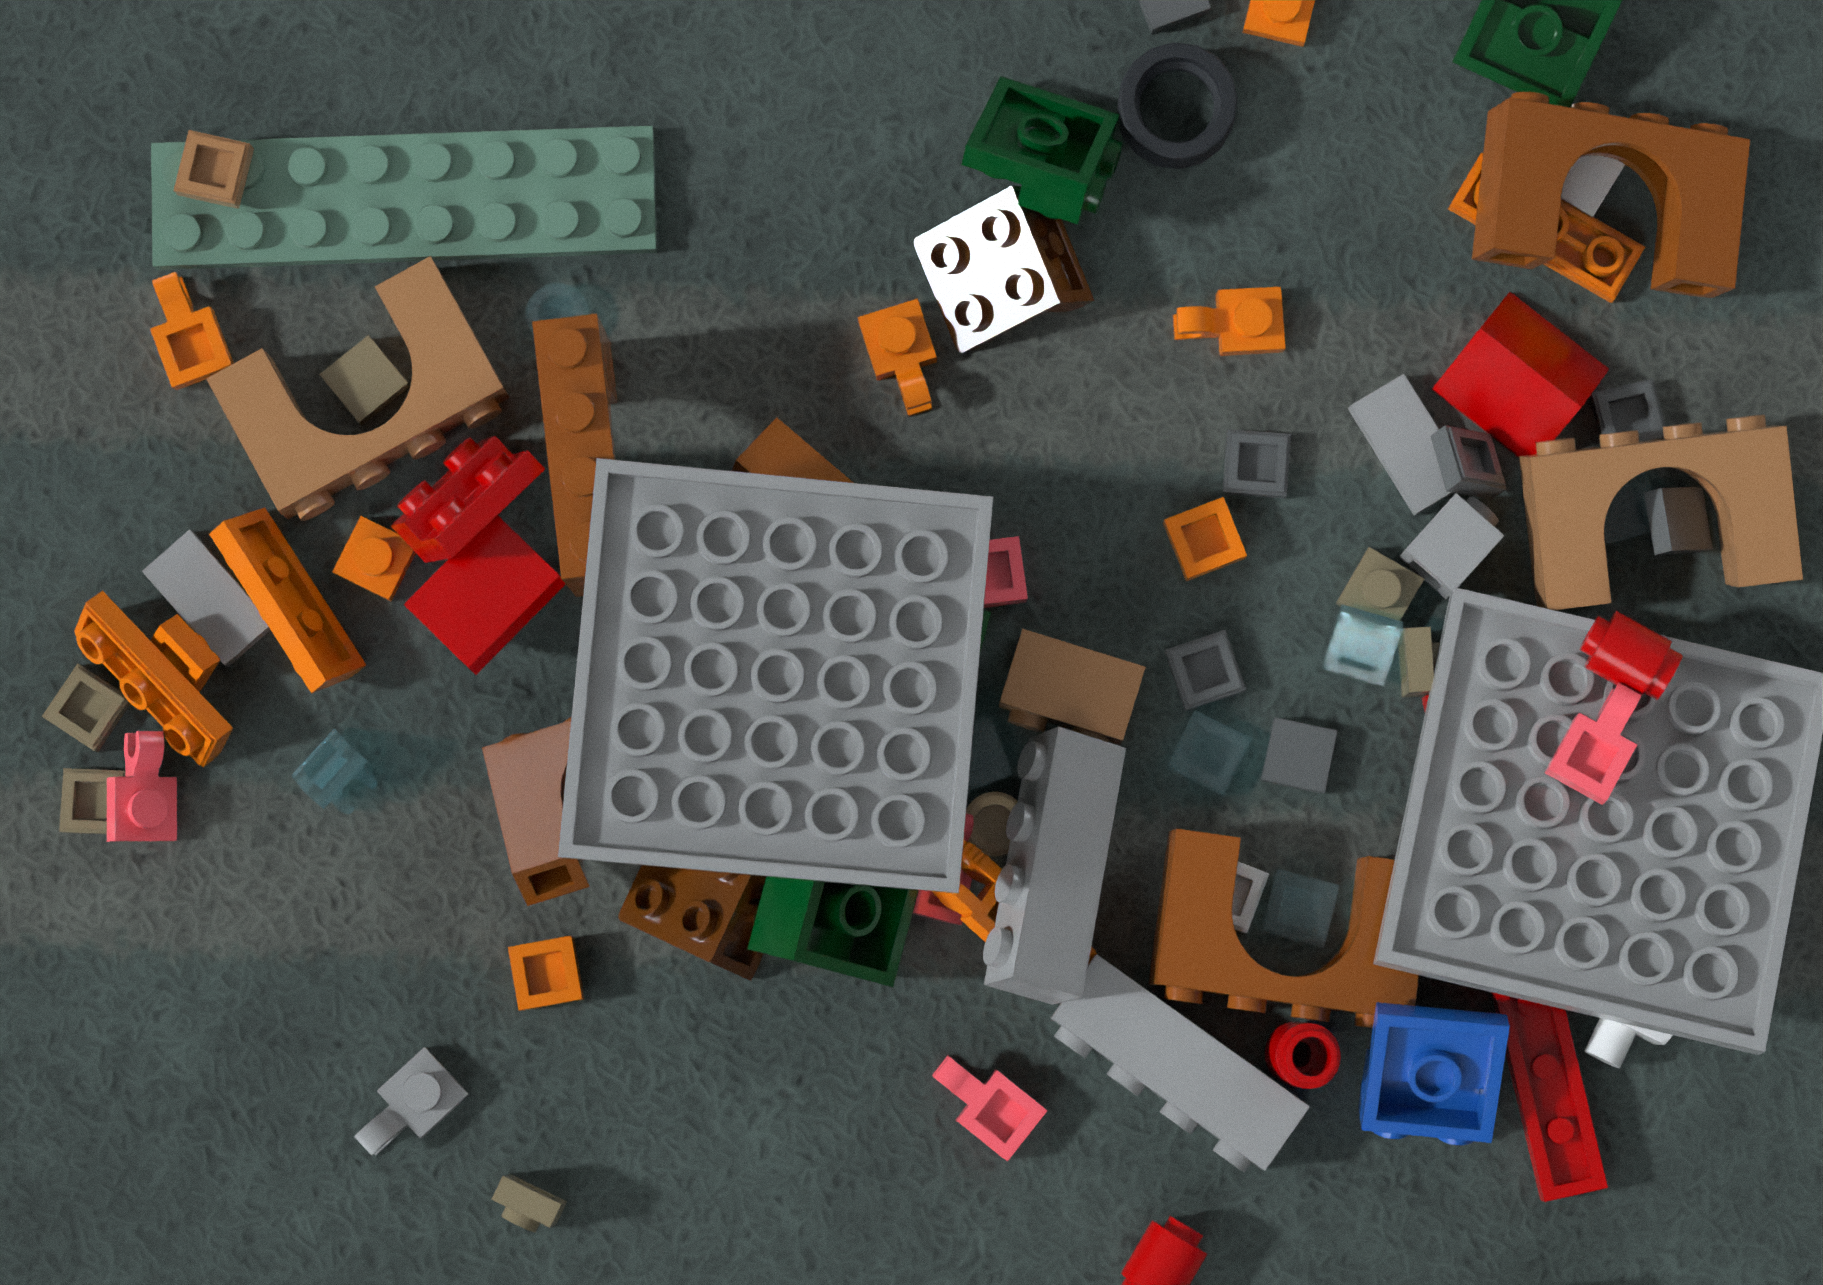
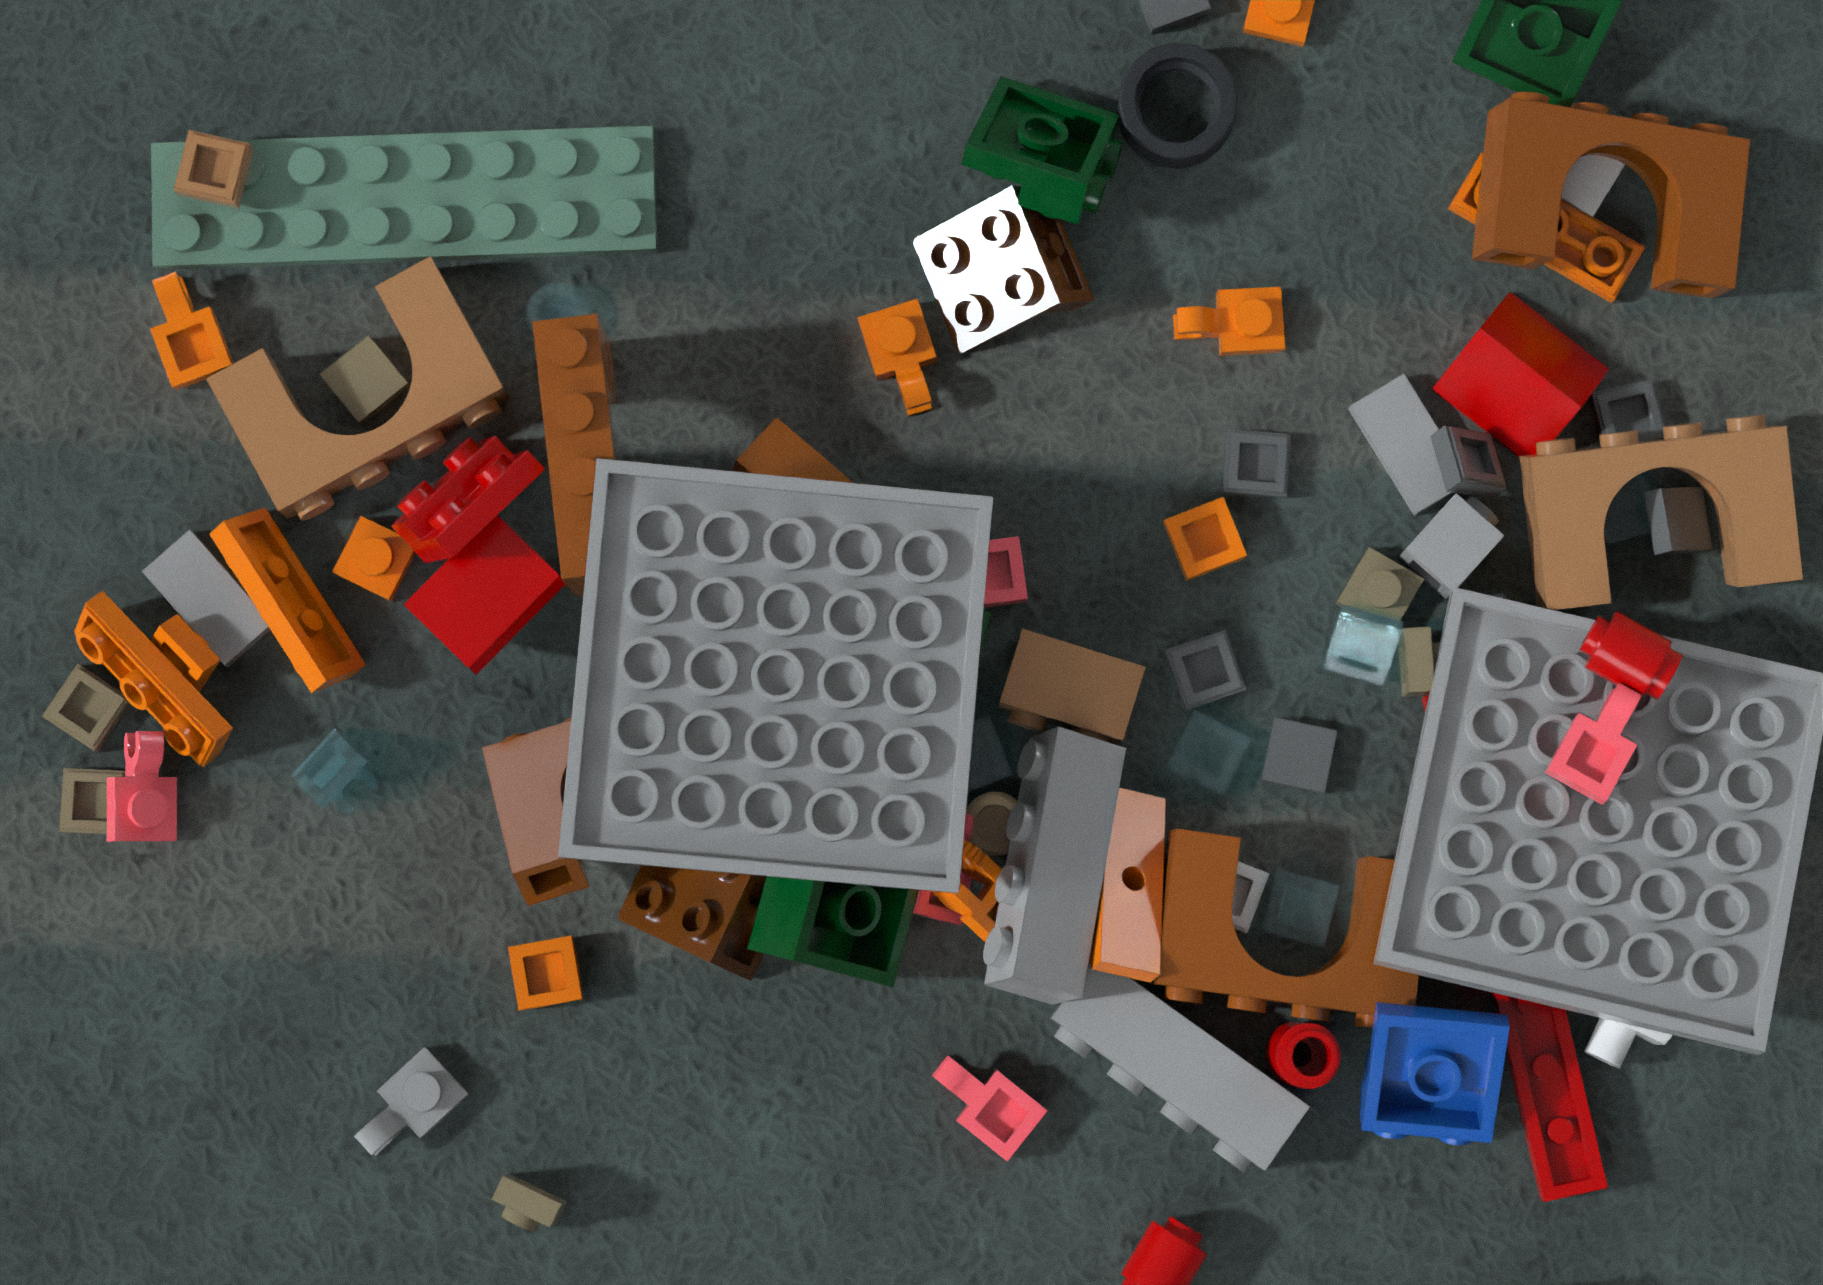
(1131, 894): none -> tile

